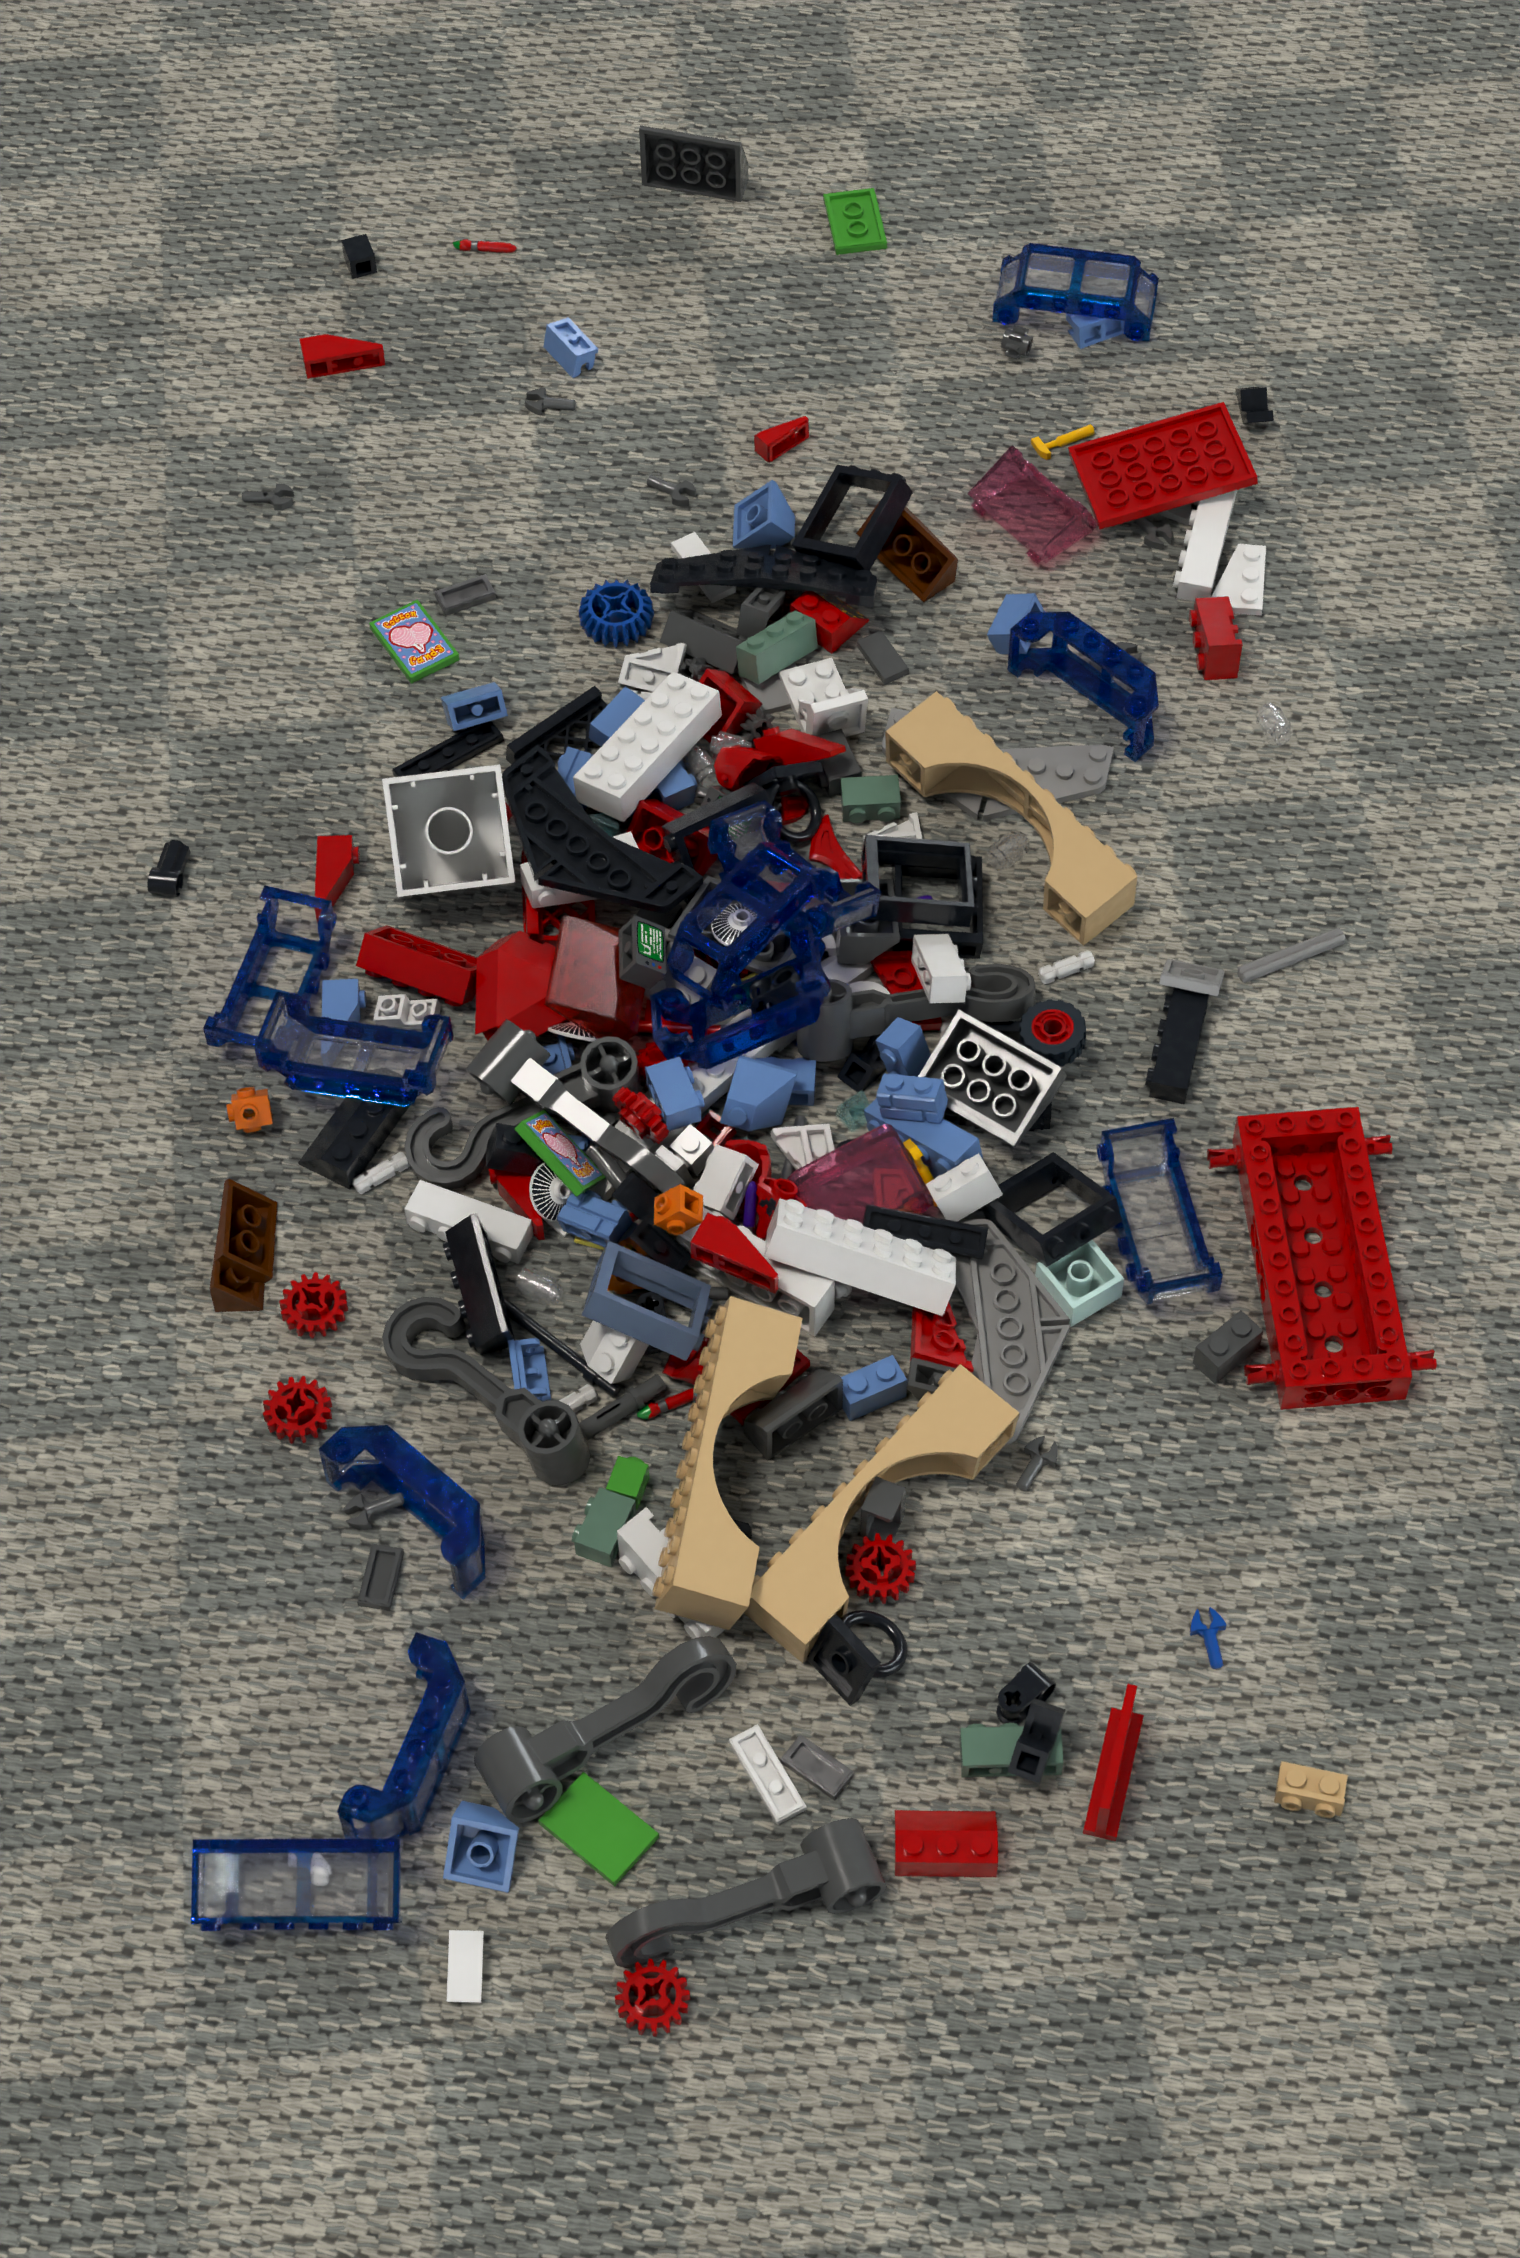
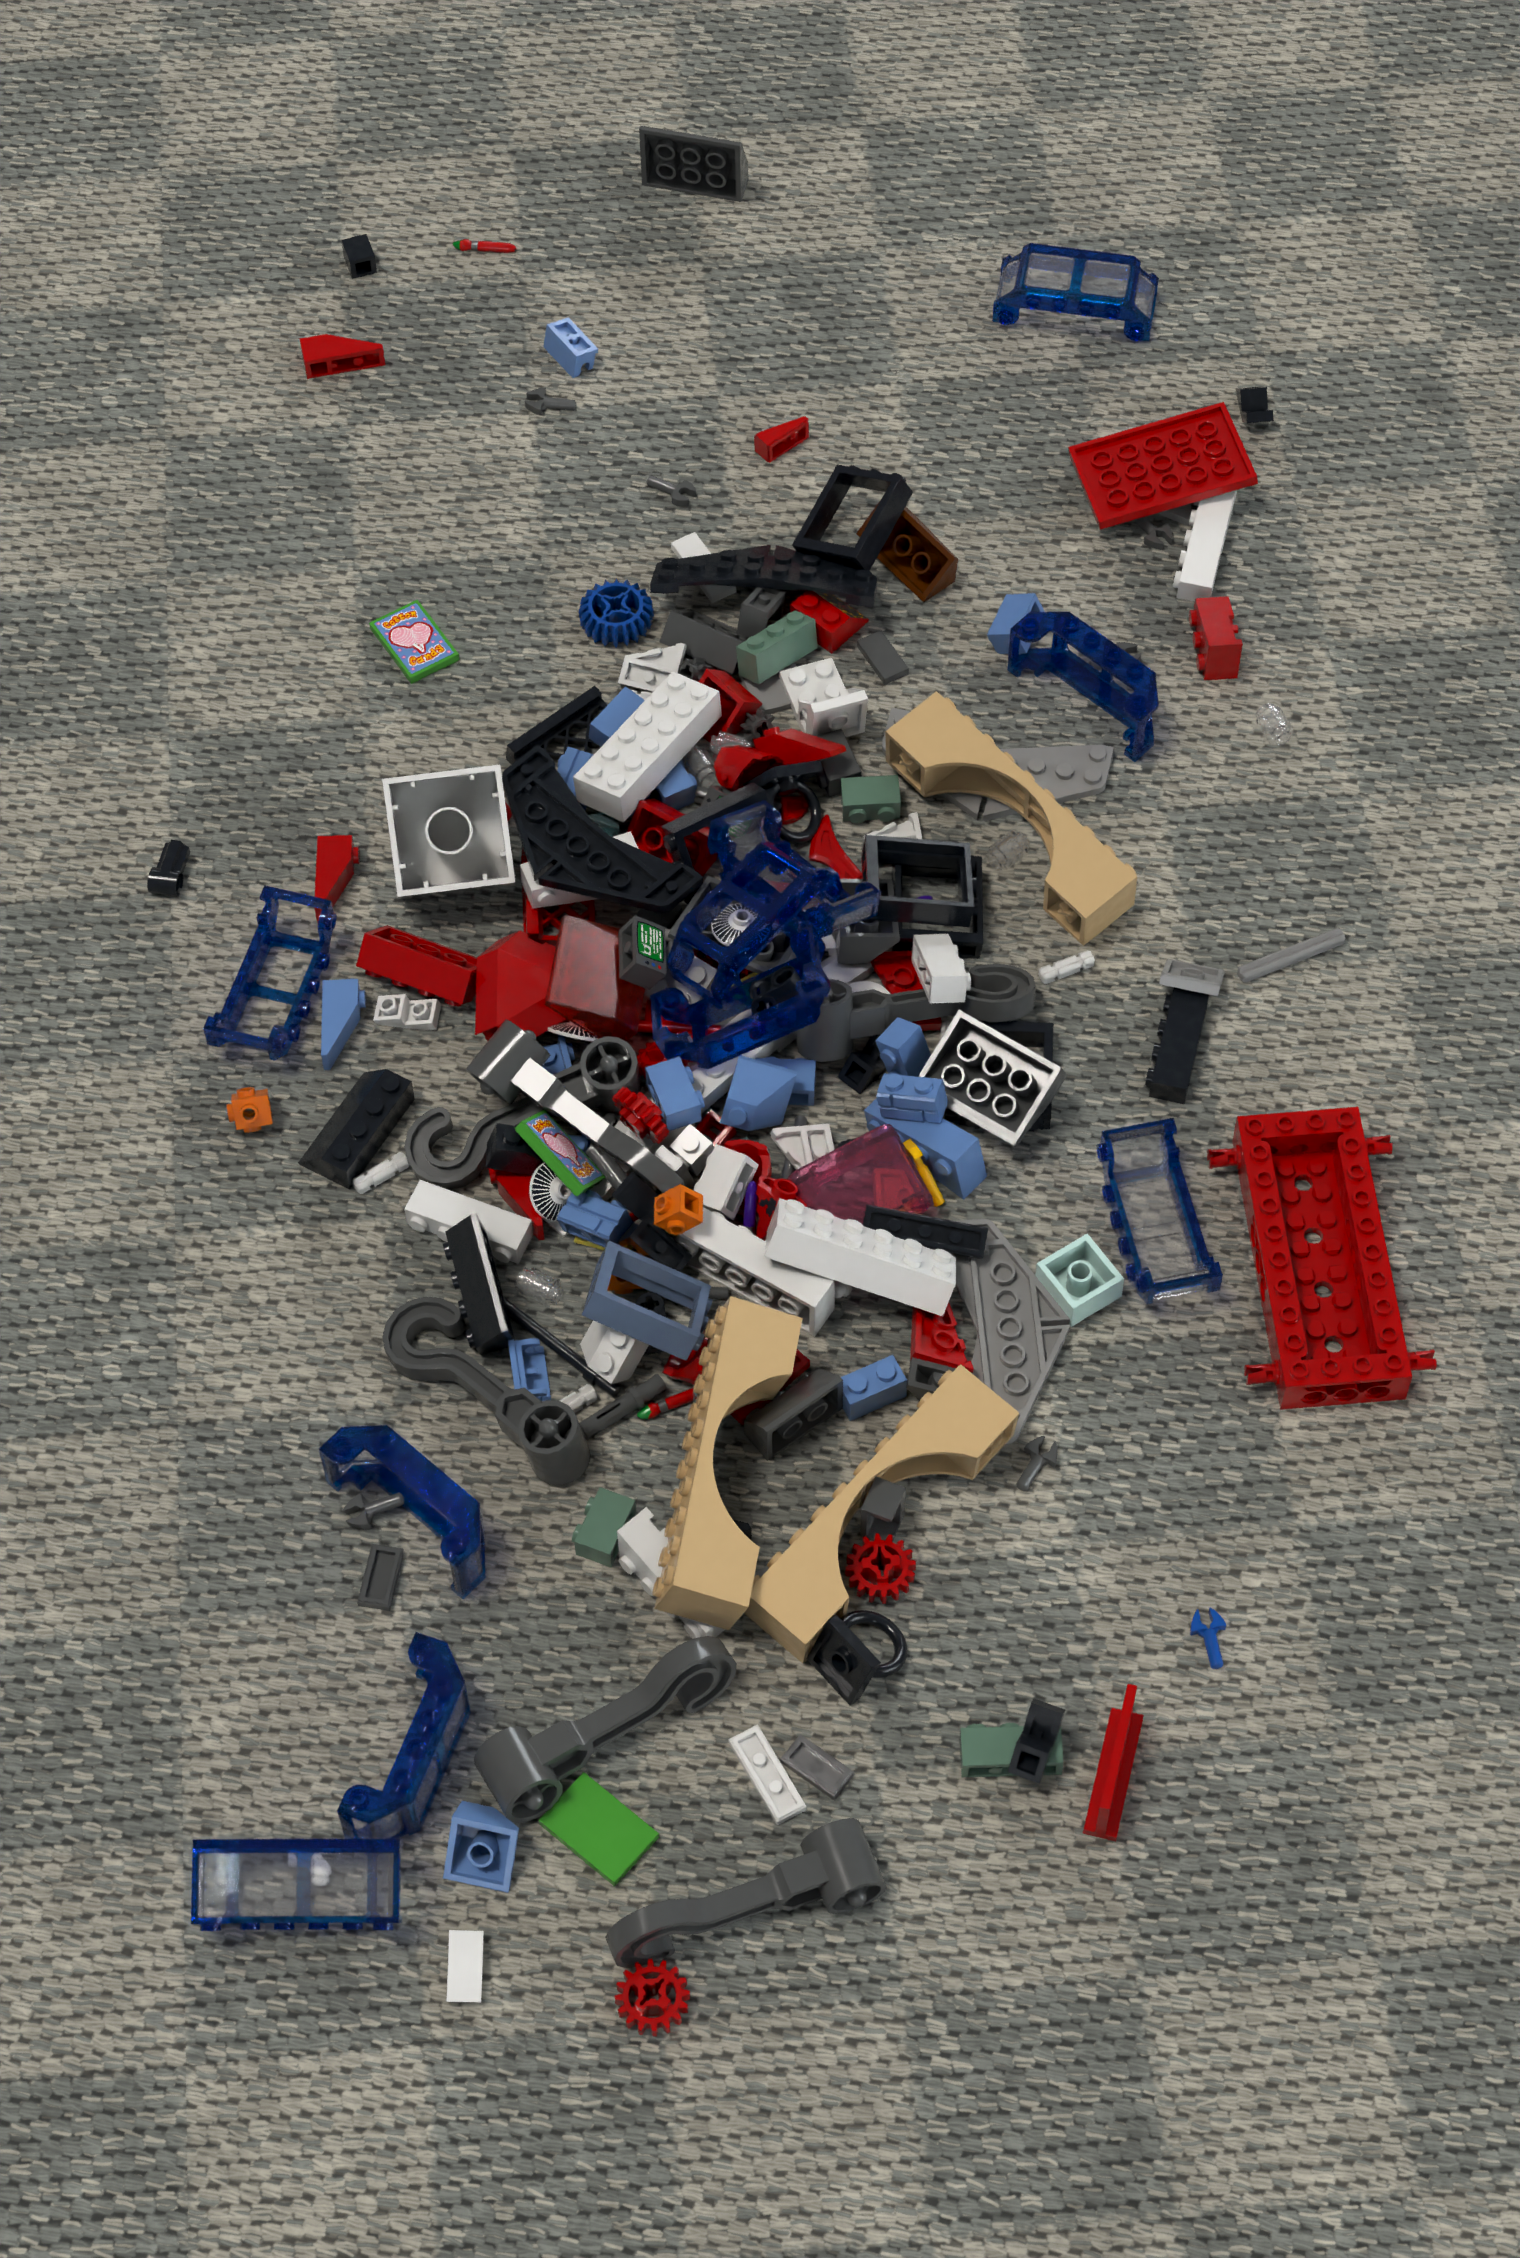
(243, 1249): reddish brown slope -> none
(271, 497): dark grey bar -> none
(306, 1417): red gear -> none
(311, 1316): red gear -> none
(351, 1056): clear blue windscreen -> none
(452, 751): black tile -> none
(465, 594): flat silver tile -> none
(474, 706): medium blue brick -> none
(629, 1478): bright green brick -> none
(729, 1250): red slope -> none
(763, 519): medium blue slope -> none
(852, 1111): clear light blue slope -> none
(855, 221): bright green tile -> none
(946, 1843): red slope -> none
(964, 1189): white brick -> none
(1016, 342): dark grey gear -> none
(1027, 1685): black piece -> none
(1031, 507): clear pink windscreen -> none
(1054, 1018): black wheel -> none
(1065, 439): yellow piece -> none
(1070, 1234): black window -> none
(1092, 330): medium blue hinge -> none
(1228, 1347): dark grey brick -> none
(1244, 580): white wing -> none
(1310, 1789): tan bracket -> none

